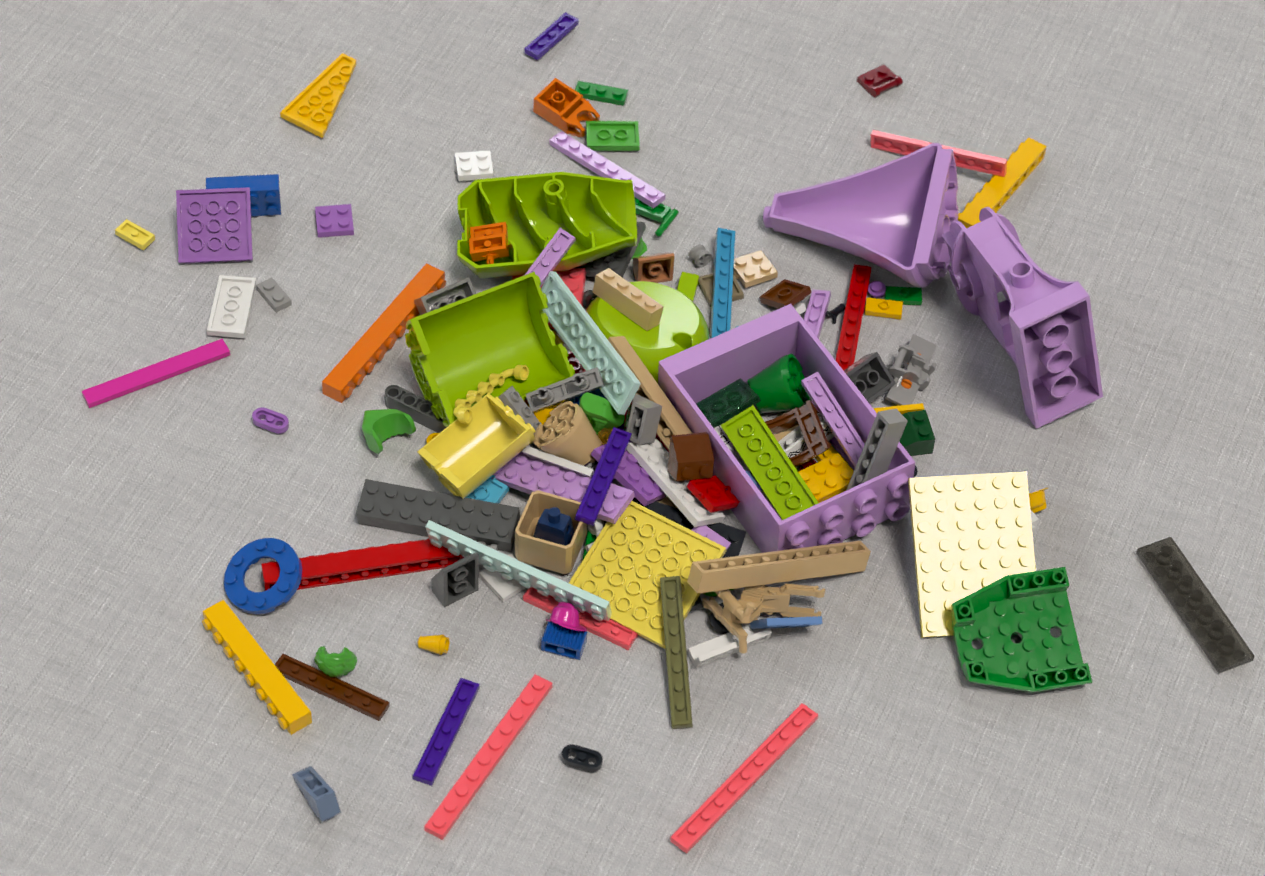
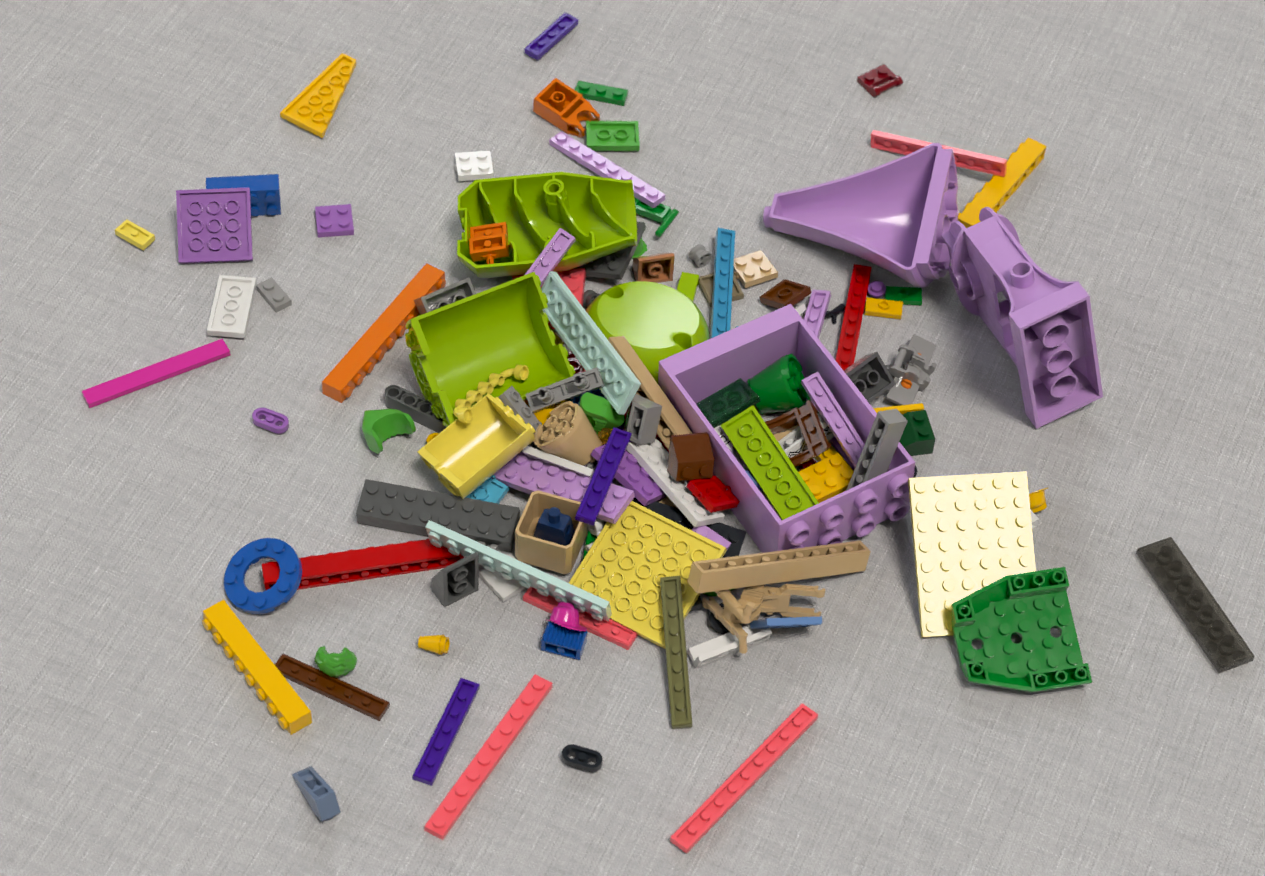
(627, 299): tan brick -> none

